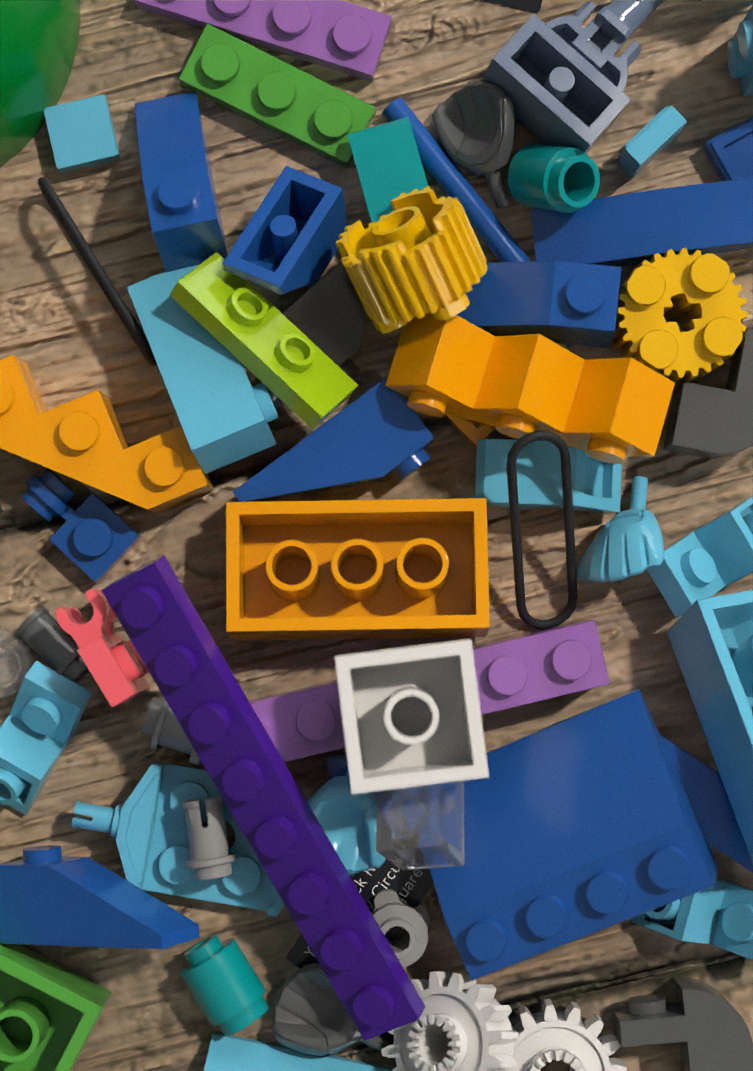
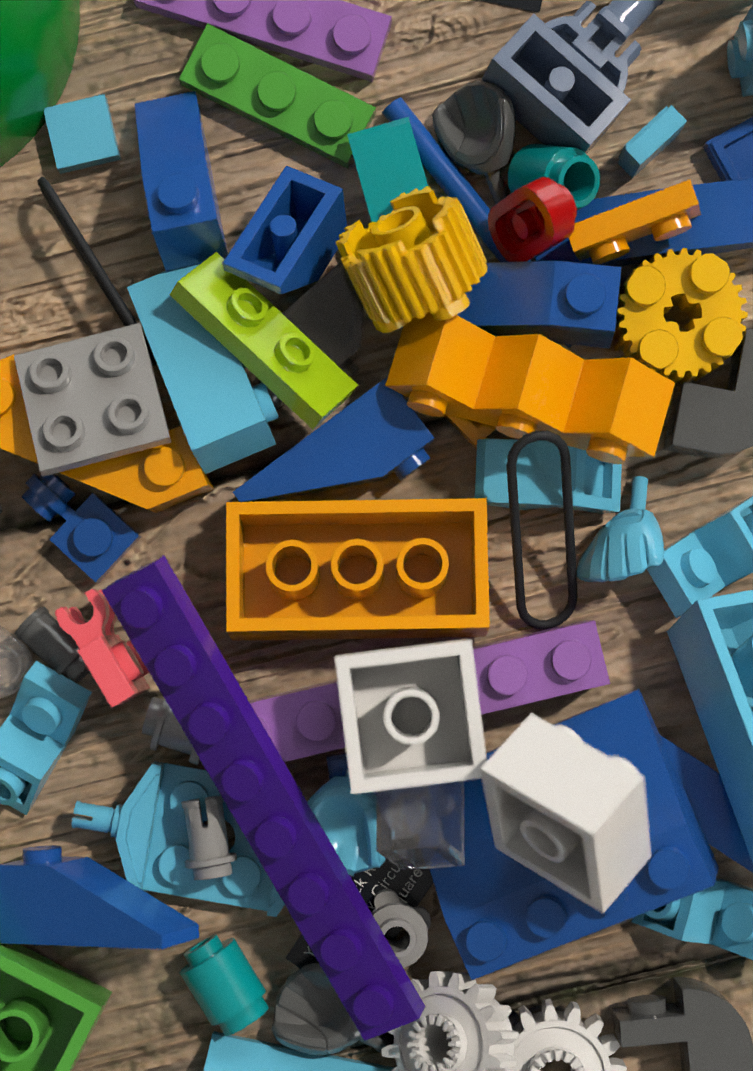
(91, 399): none -> light grey plate
(532, 220): none -> red plate
(568, 811): none -> white brick
(660, 214): none -> light orange plate

